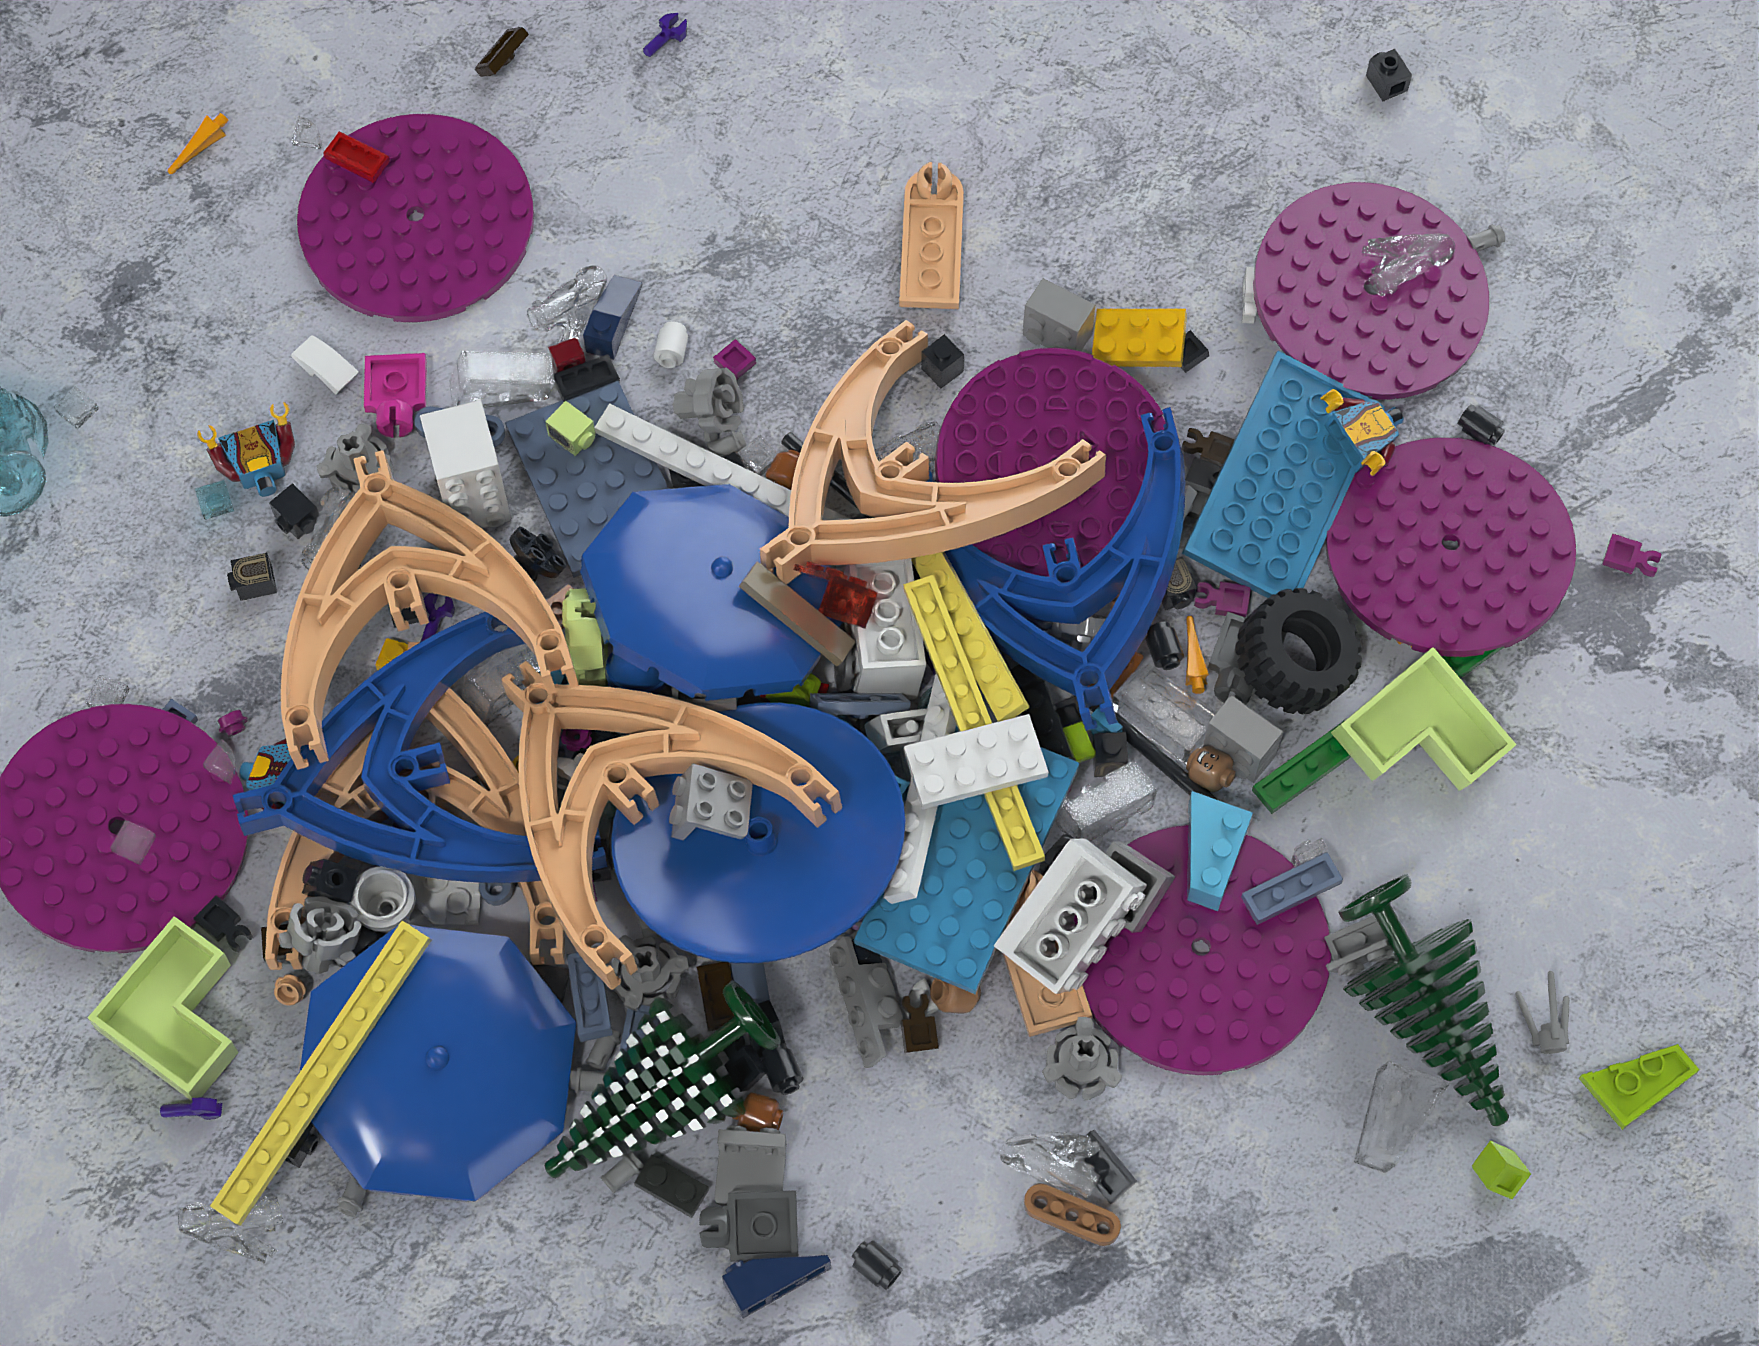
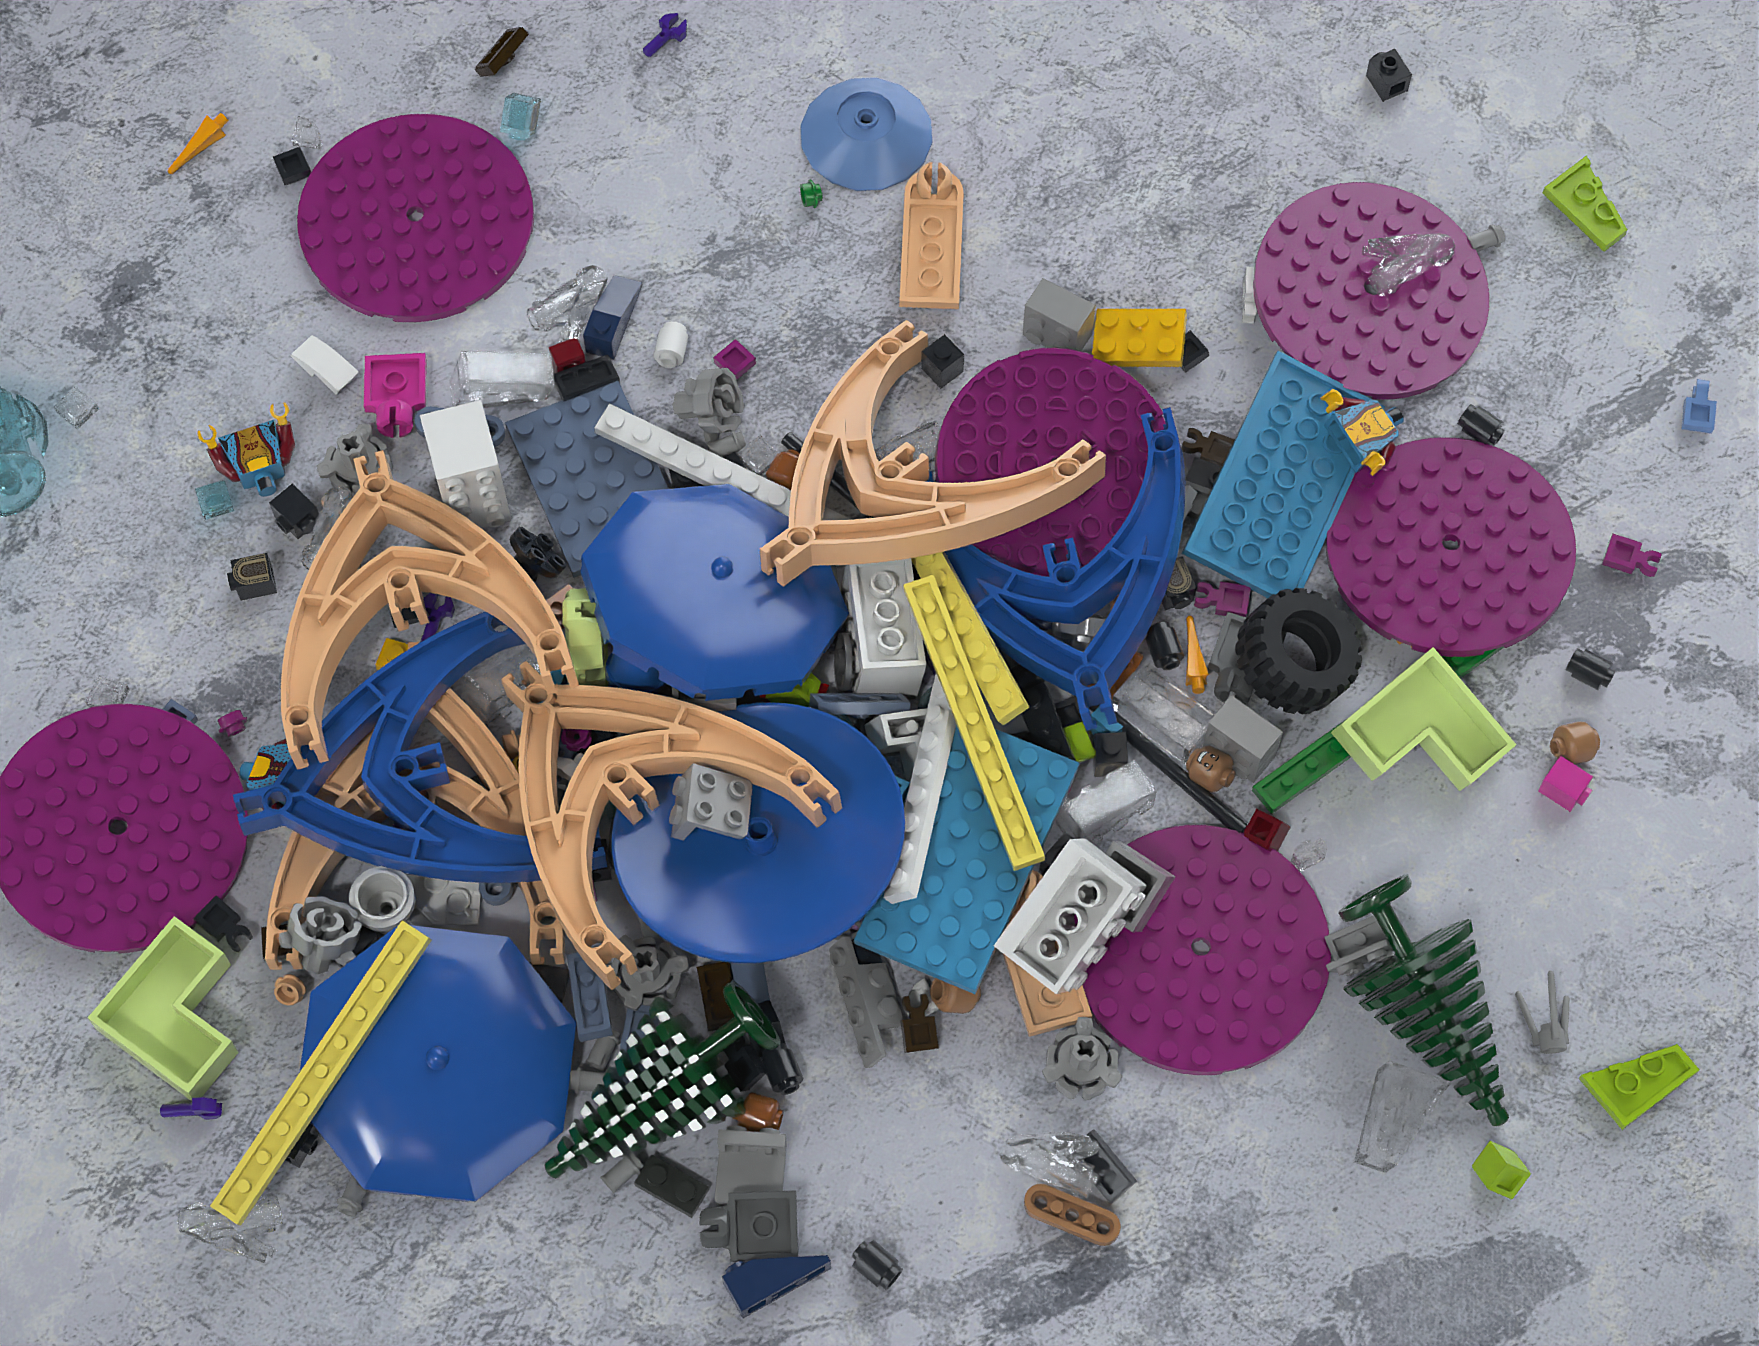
(133, 842): clear plate -> none
(221, 762): clear tile -> none
(292, 165): none -> black plate
(329, 880): black brick -> none
(356, 157): red plate -> none
(511, 744): none -> light nougat plate
(520, 116): none -> clear light blue brick
(571, 428): yellowish green brick -> none
(797, 613): dark tan tile -> none
(810, 194): none -> green plate
(843, 598): clear red bracket -> none
(870, 153): none -> medium blue dish
(975, 761): white plate -> none
(1213, 847): medium azure wedge -> none
(1266, 830): none -> dark red slope
(1292, 888): sand blue plate -> none
(1566, 784): none -> dark pink brick
(1575, 742): none -> medium nougat head
(1583, 201): none -> lime wing
(1590, 669): none -> black brick
(1699, 411): none -> medium blue plate

